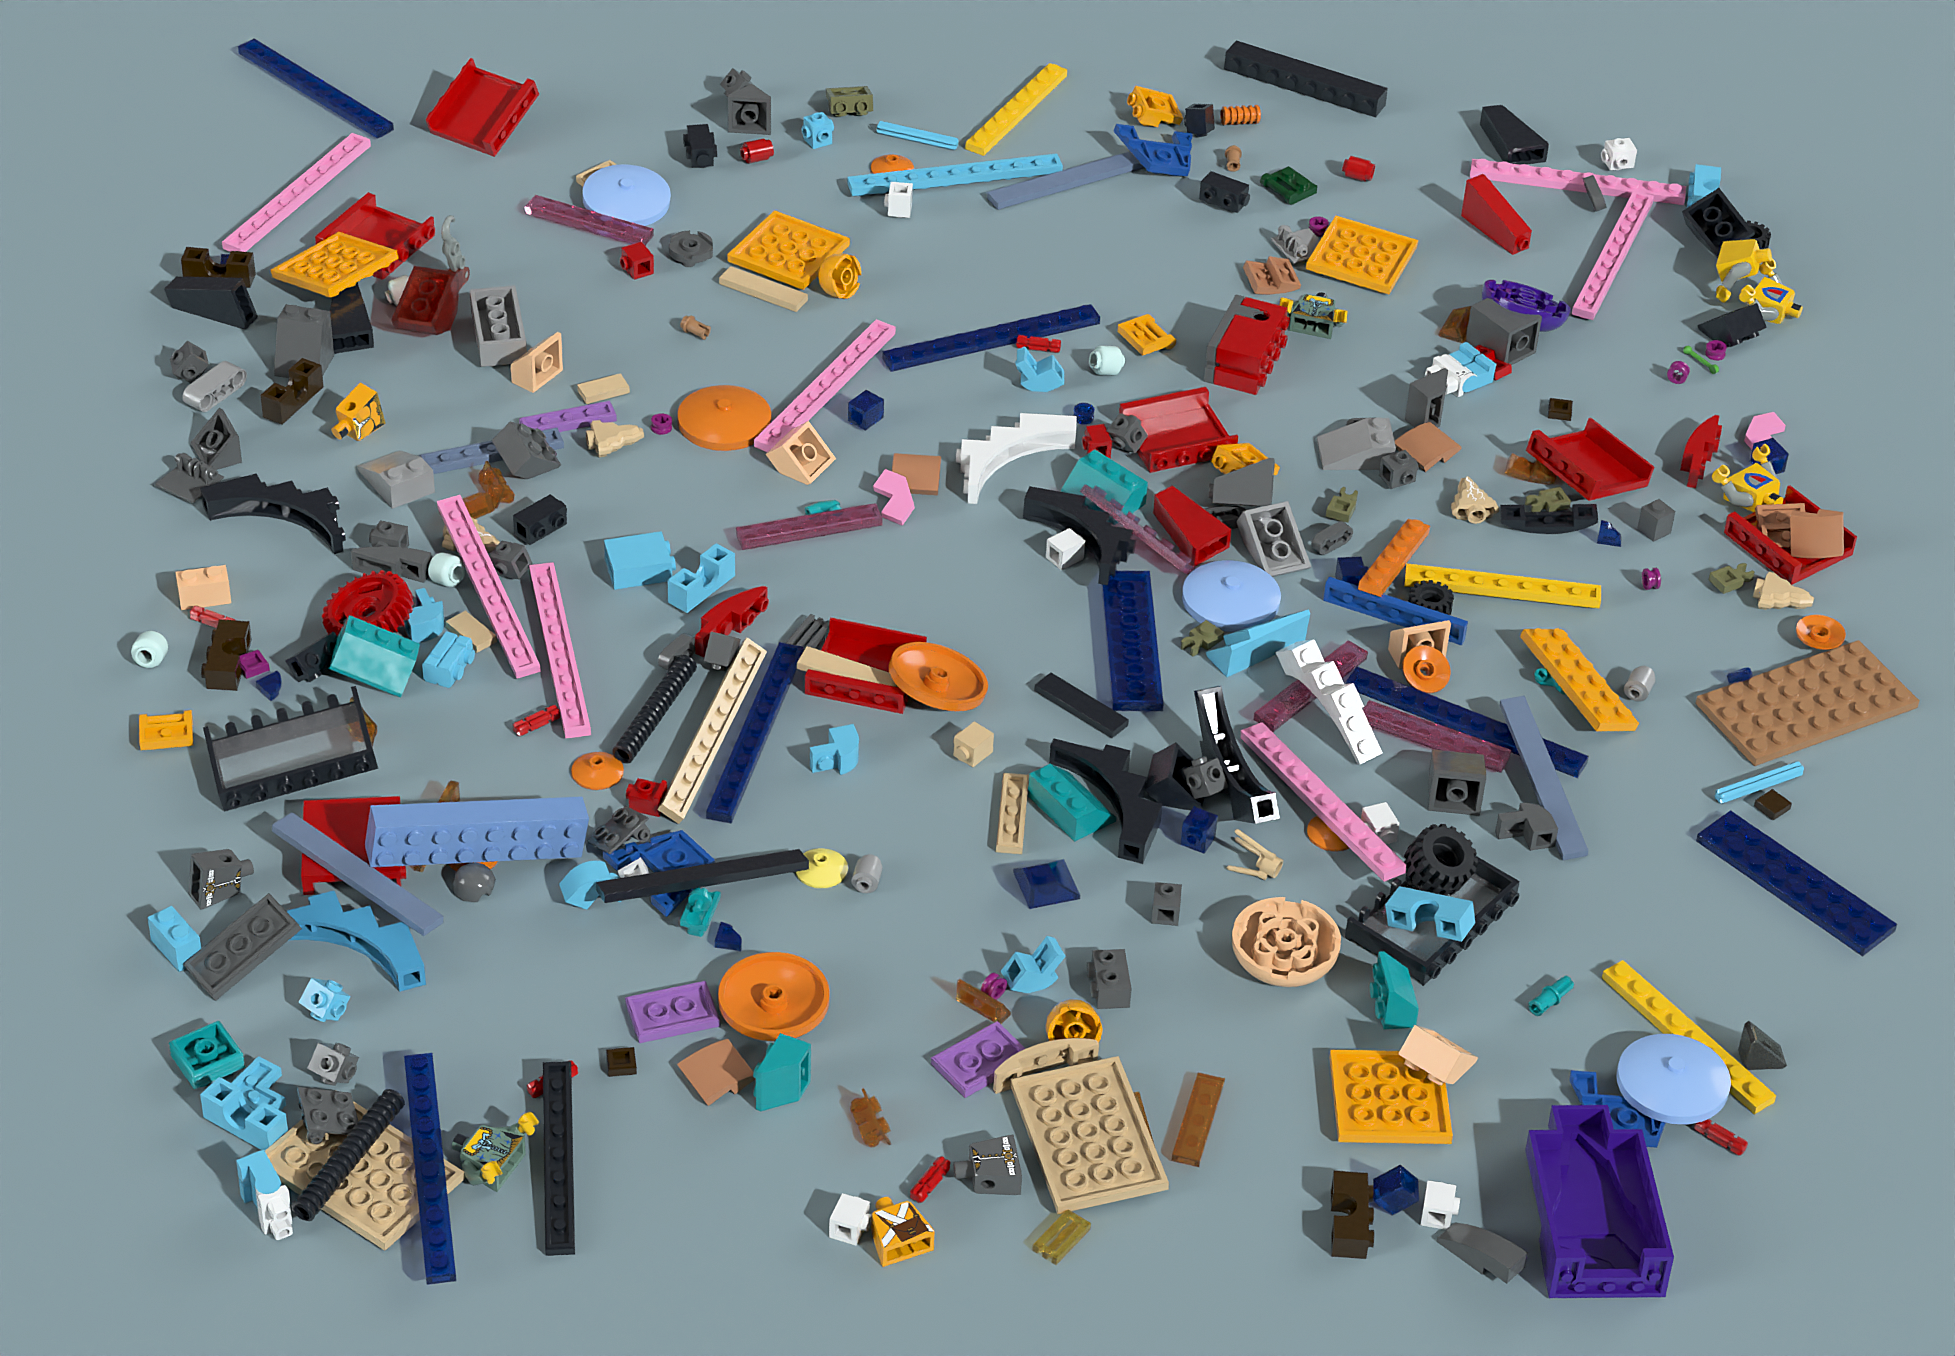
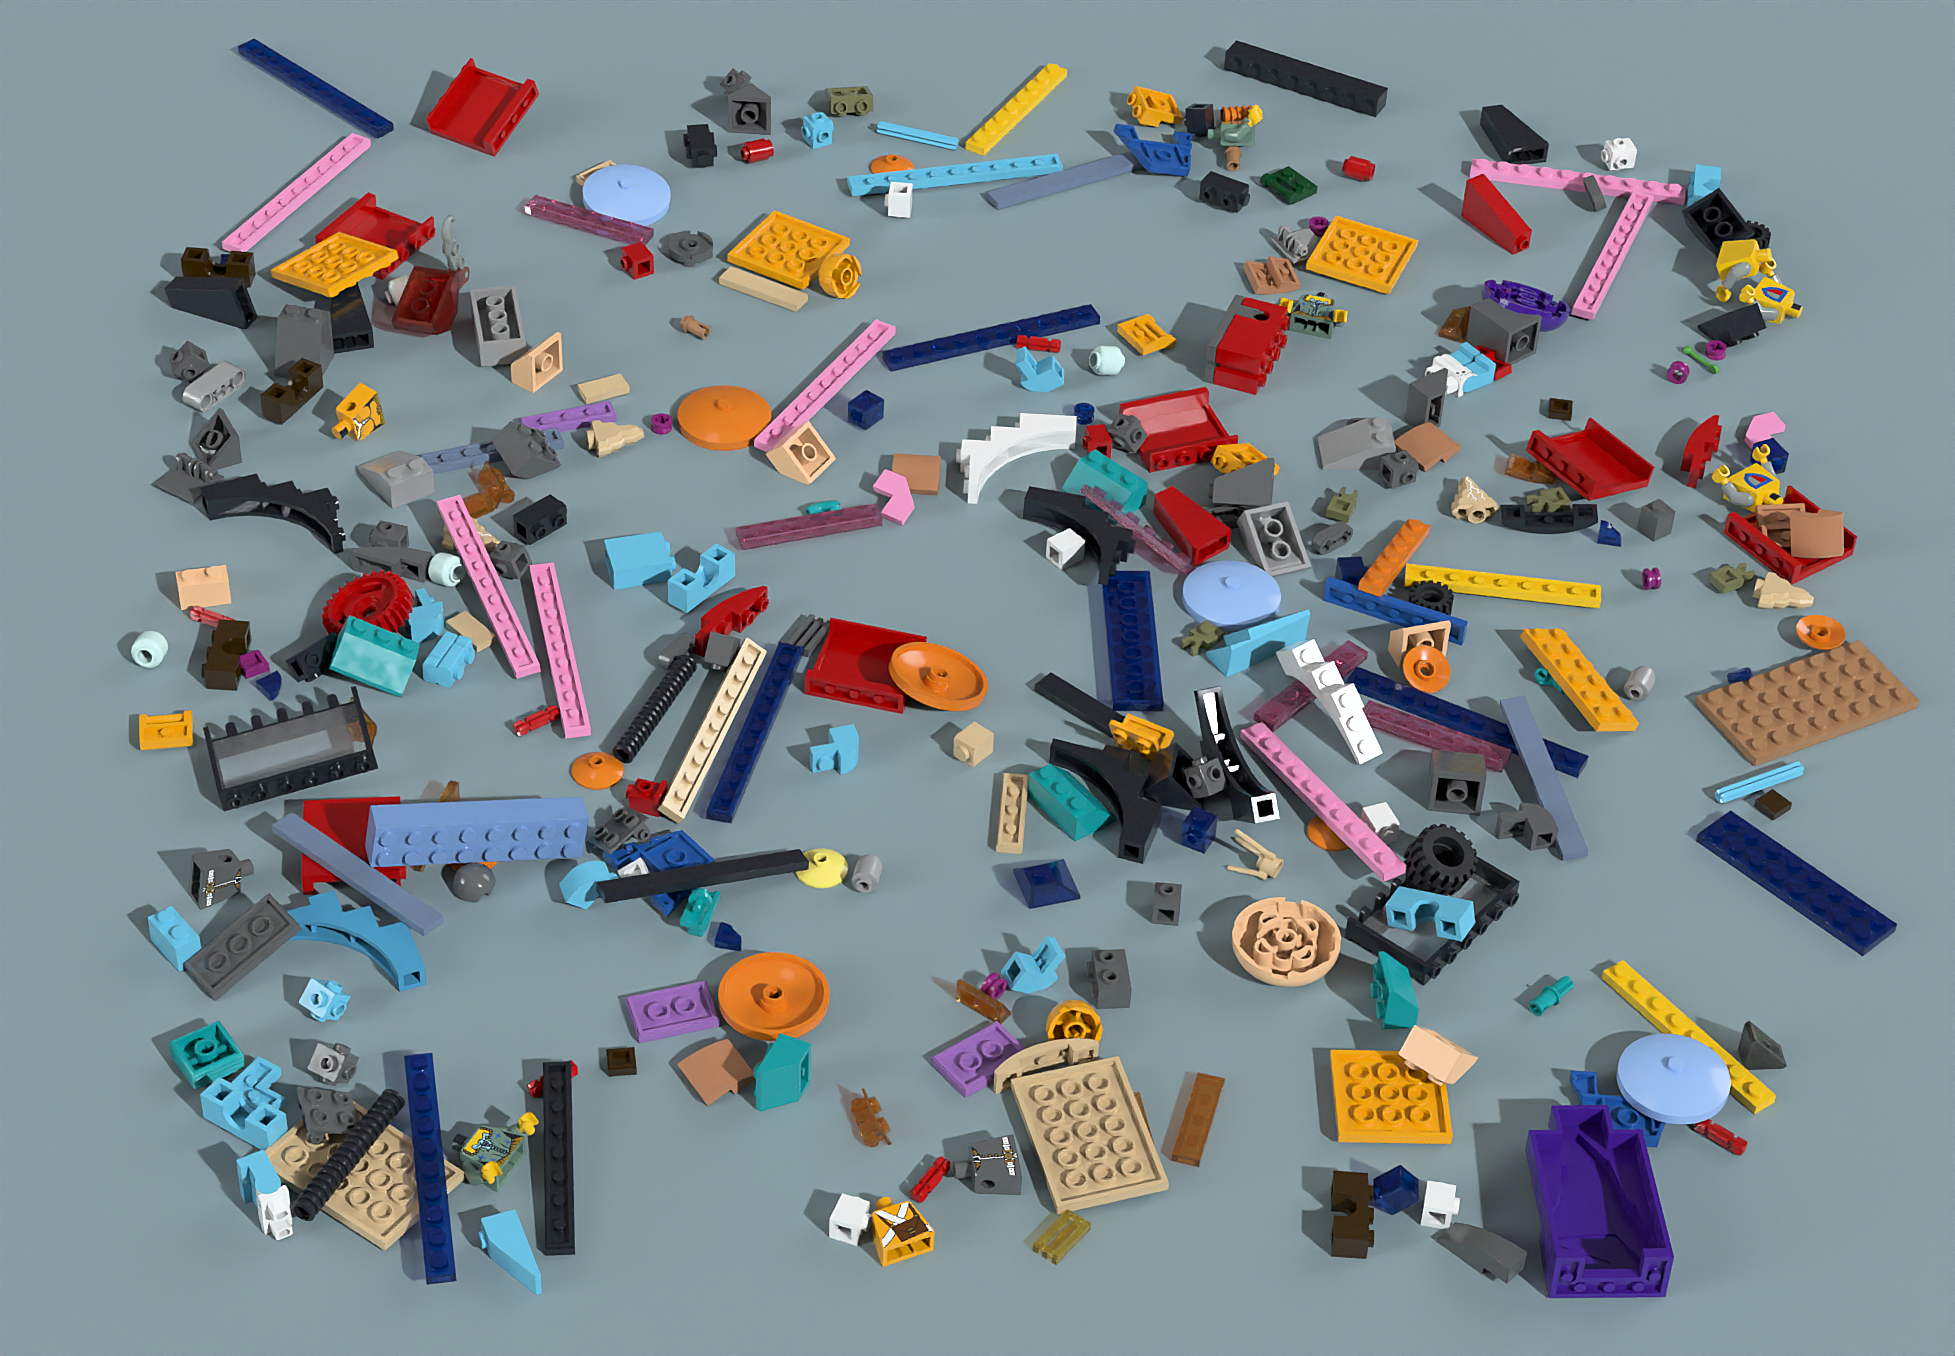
(510, 1249): none -> medium azure slope
(829, 663): tan tile -> none
(1140, 735): none -> light orange bracket
(1237, 132): none -> sand green torso

